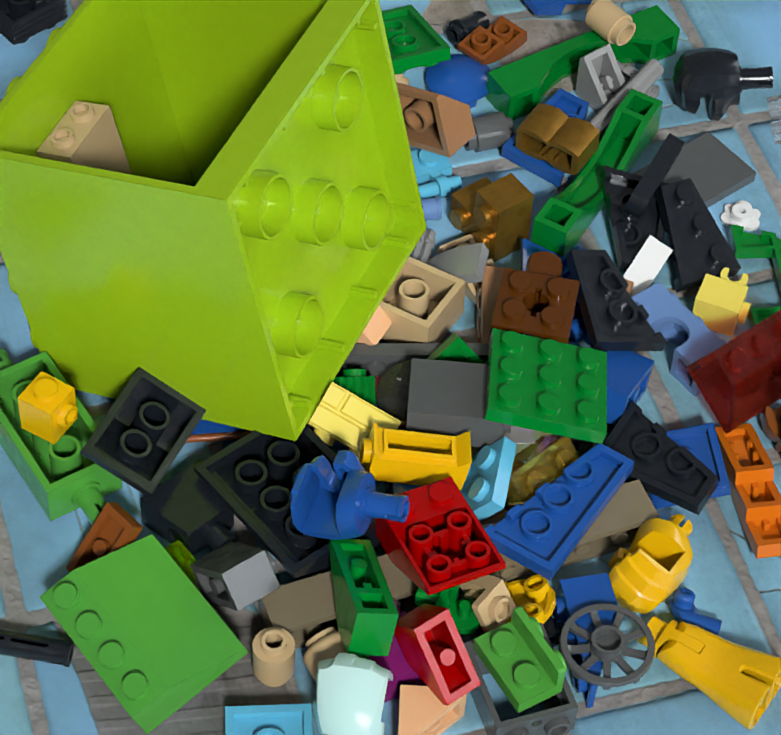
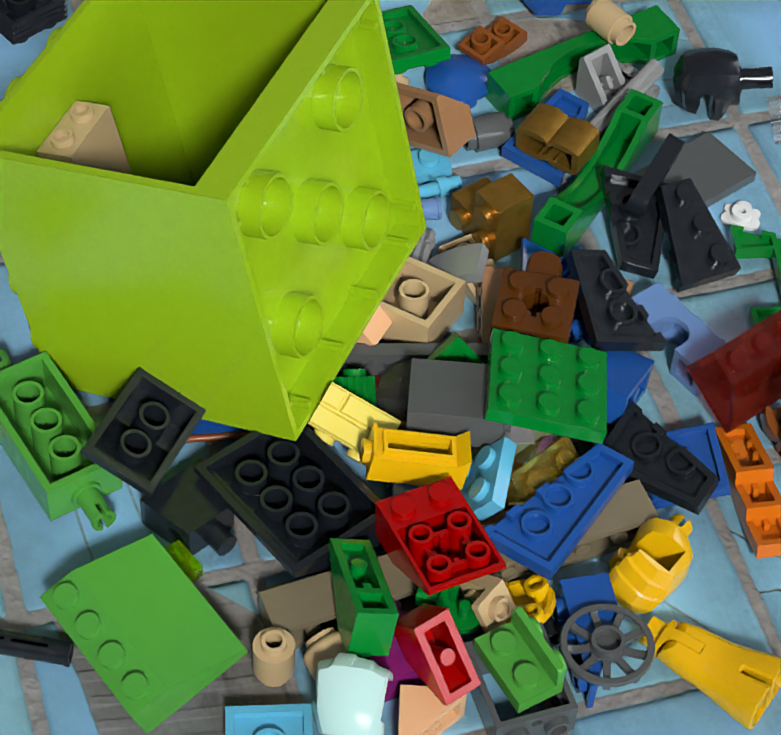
(47, 407): yellow brick -> none
(110, 532): dark orange slope -> none
(236, 575): dark grey brick -> none
(340, 502): blue piece -> none
(462, 28): black pin -> none
(647, 264): white sticker -> none
(685, 611): blue arm -> none
(722, 302): light yellow brick -> none

